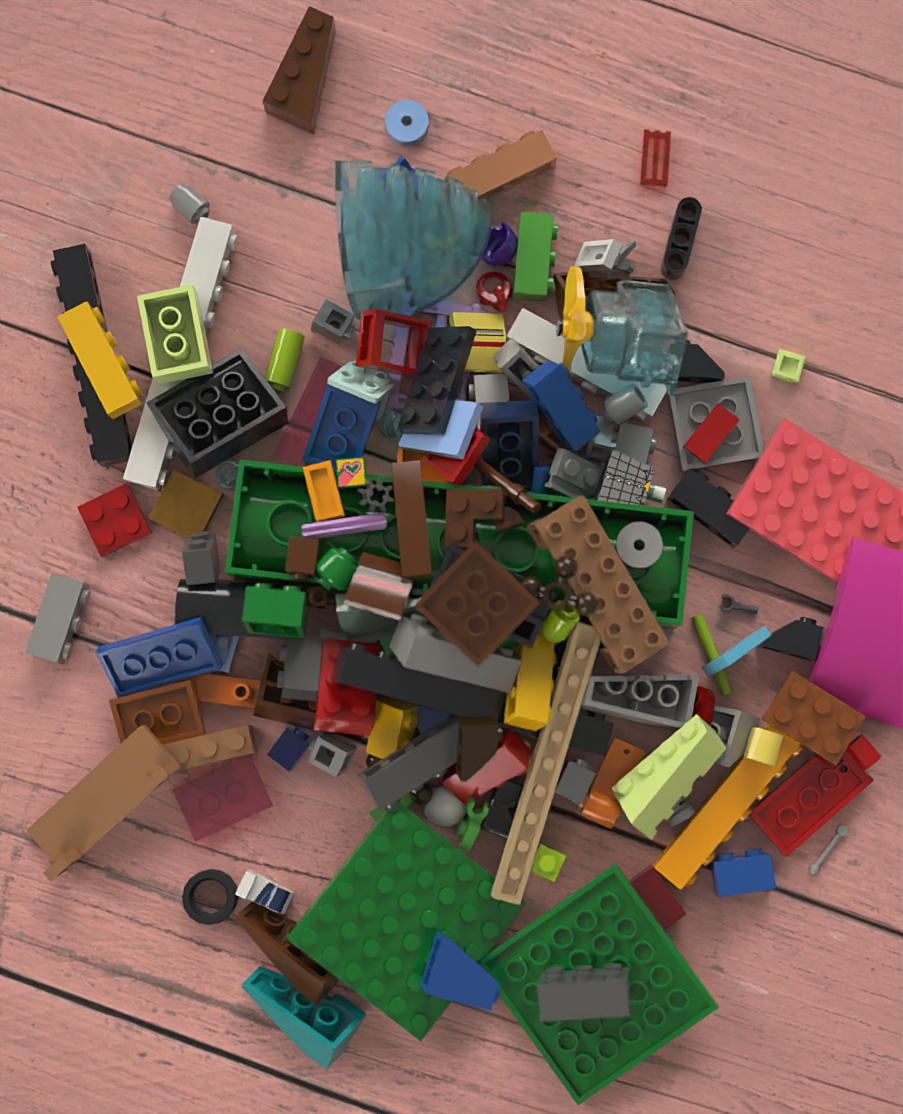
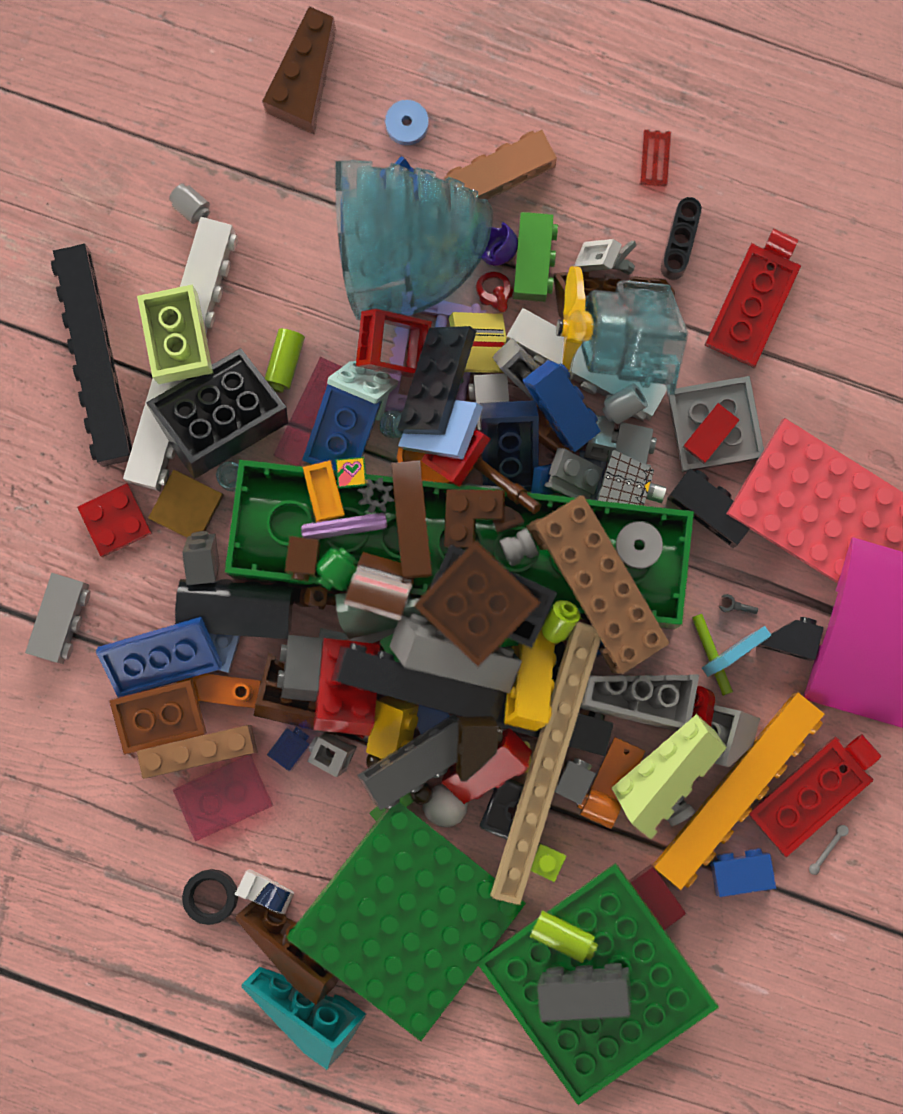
(100, 360): yellow brick -> none
(102, 799): medium nougat bracket -> none
(275, 611): green brick -> none
(333, 314): flat silver brick -> none
(457, 976): blue slope -> none
(469, 828): bright green plate -> none
(517, 548): none -> light grey wheel
(564, 937): none -> lime brick
(565, 568): dark brown piece -> none
(698, 366): black slope -> none
(755, 300): none -> red hinge
(763, 746): light yellow piece -> none
(788, 366): yellowish green tile -> none
(813, 717): dark orange plate -> none

